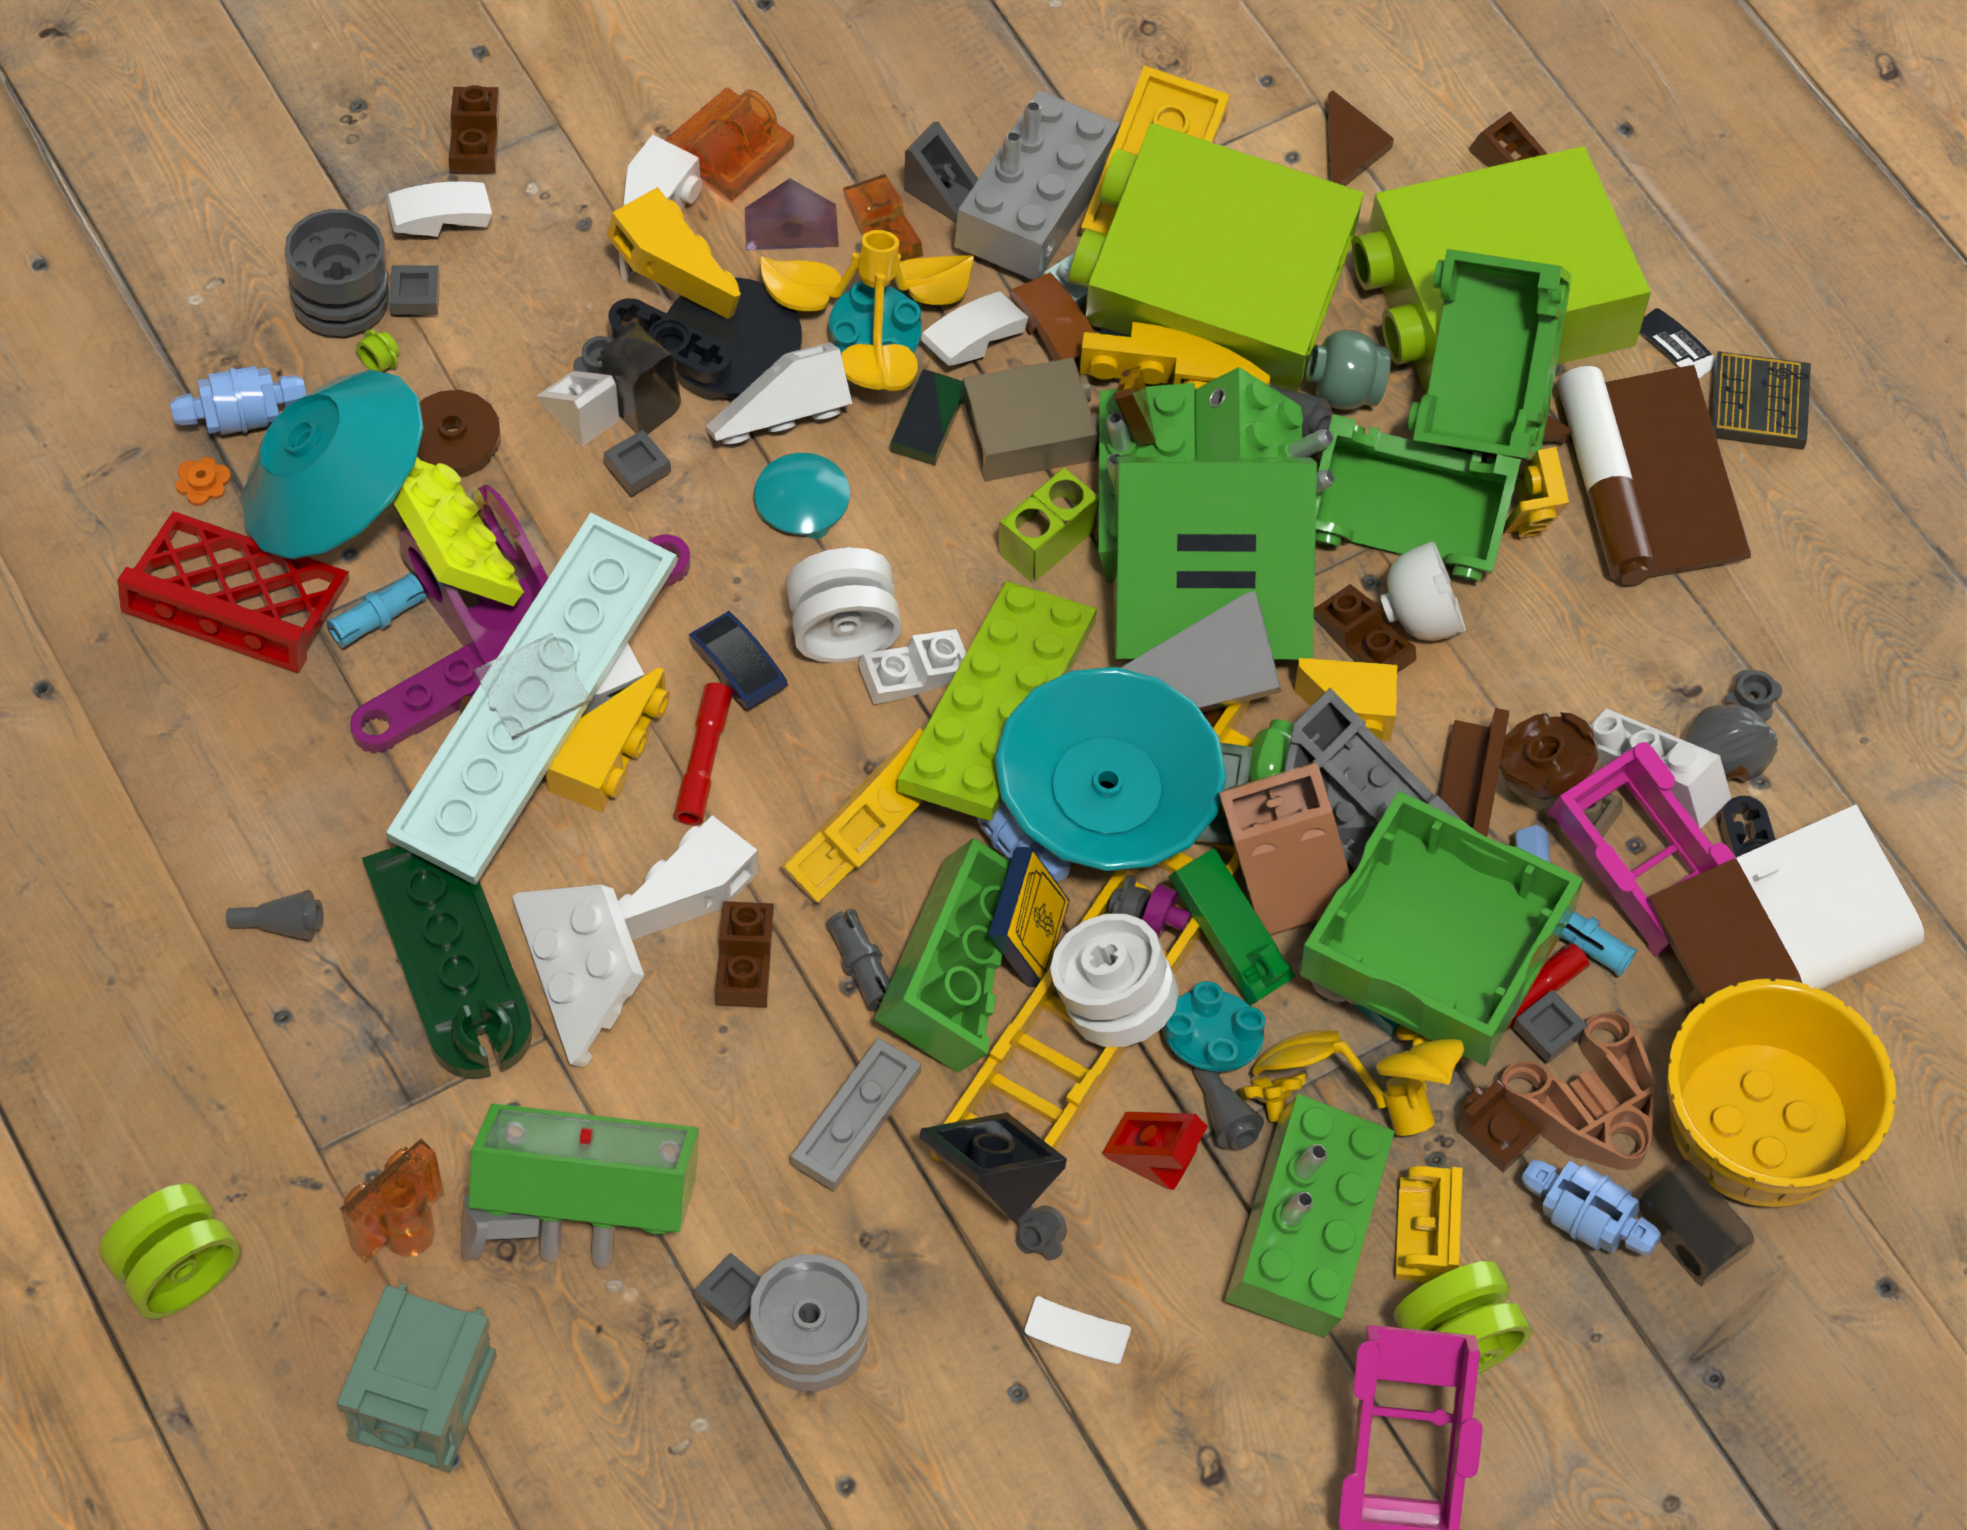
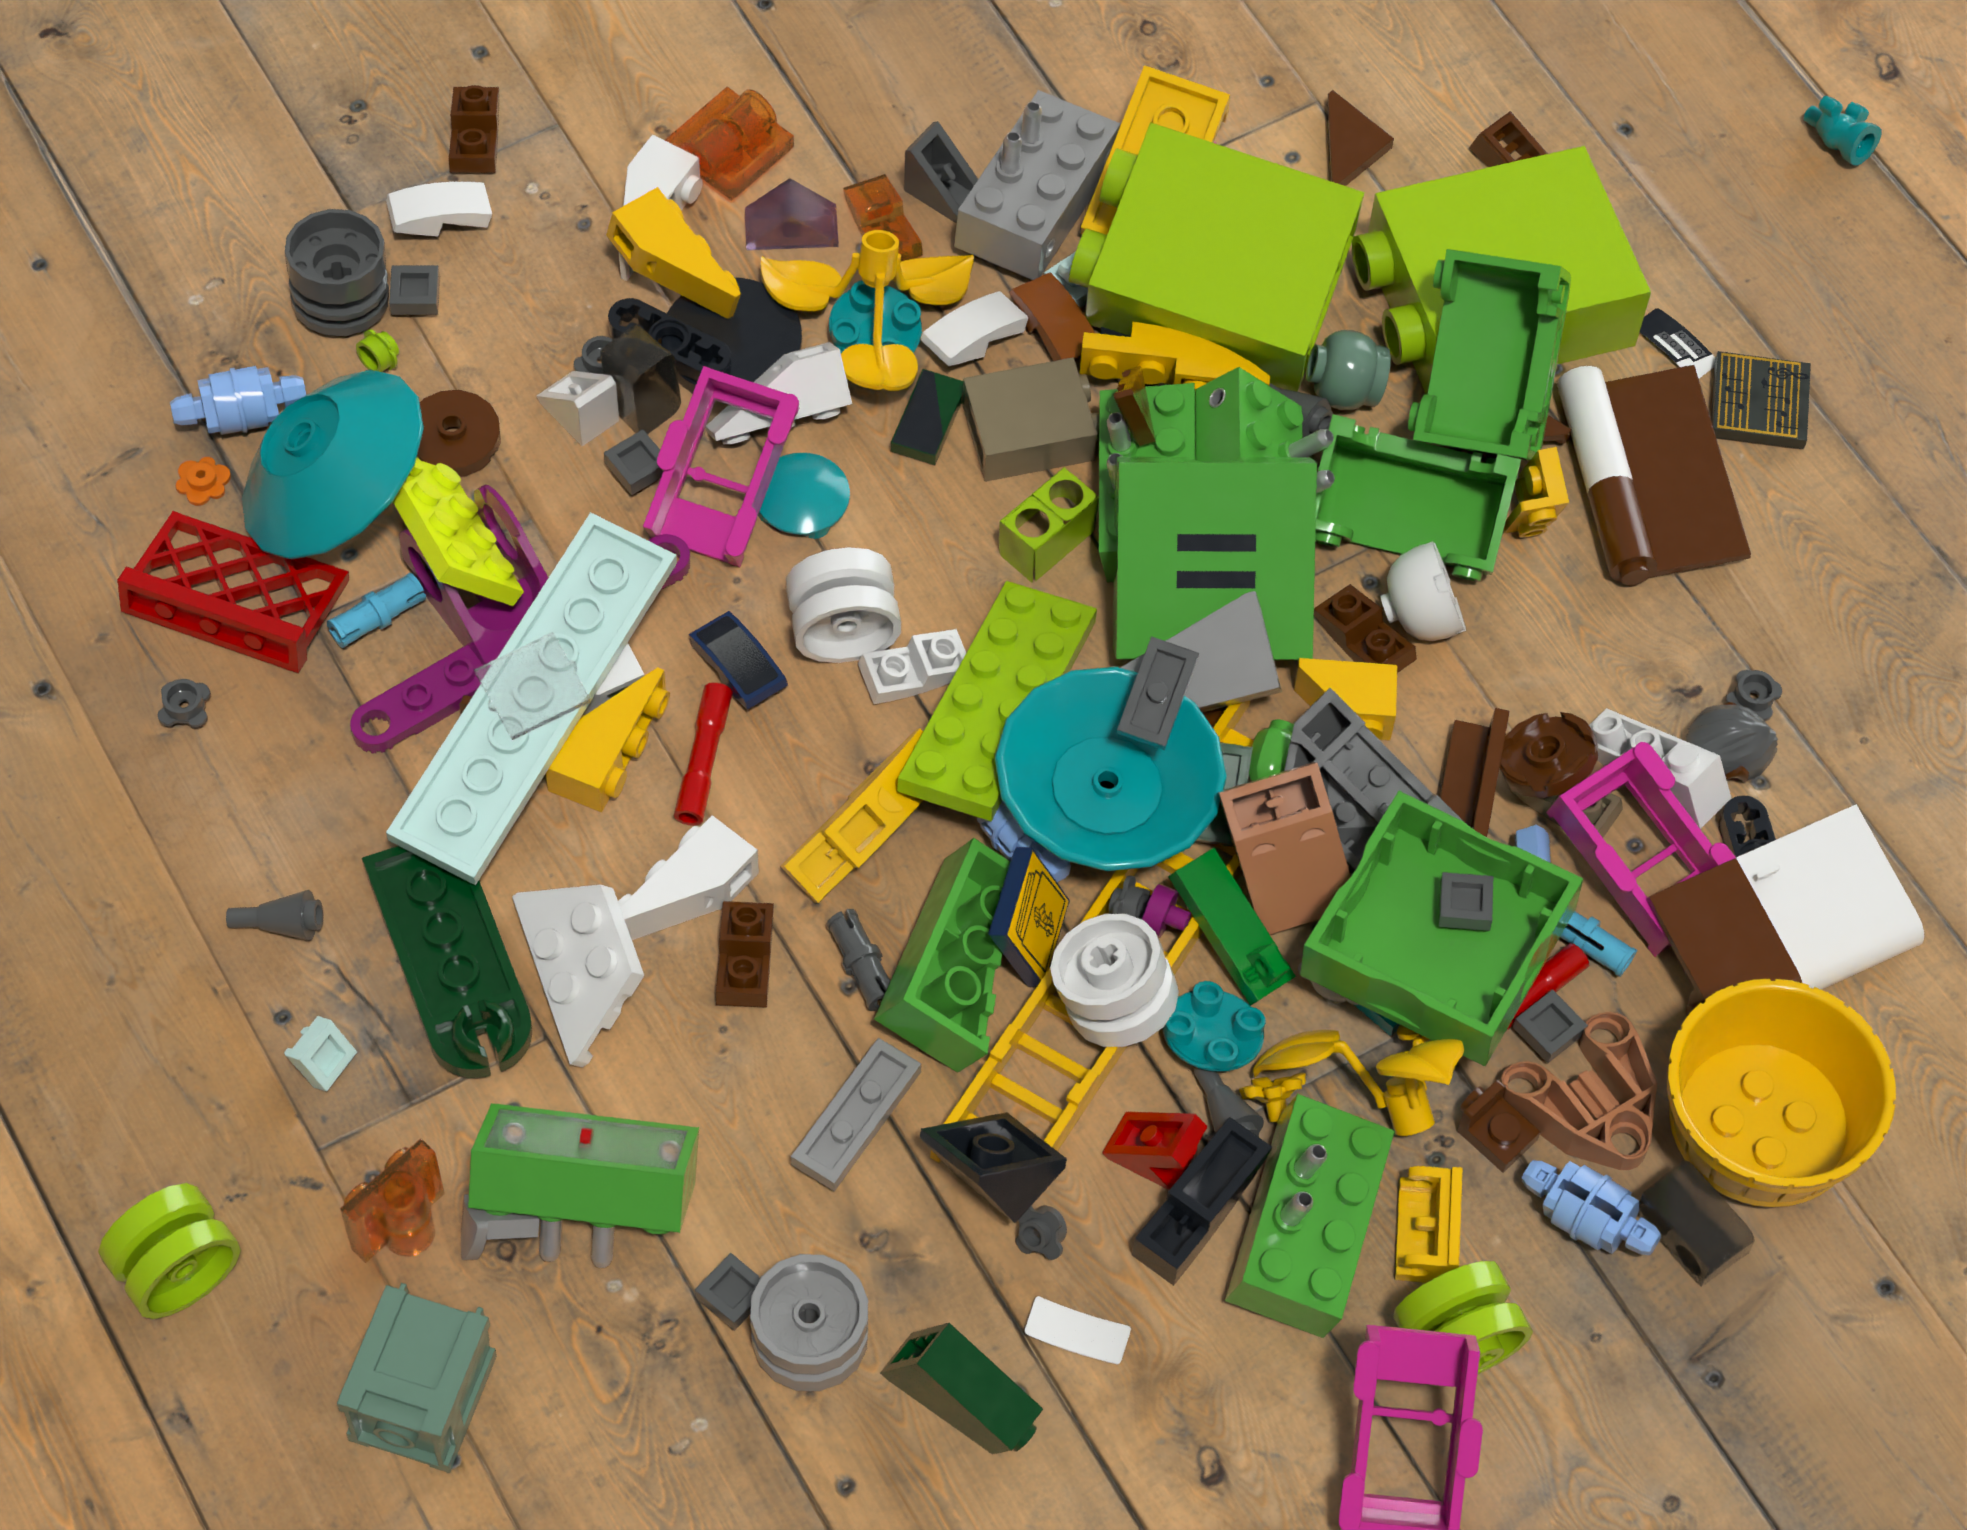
(179, 692): none -> dark grey plate
(321, 1053): none -> light aqua tile
(701, 527): none -> dark pink piece
(964, 1388): none -> dark green slope
(1157, 693): none -> dark grey hinge
(1200, 1201): none -> black slope
(1466, 901): none -> dark grey plate
(1844, 131): none -> teal piece

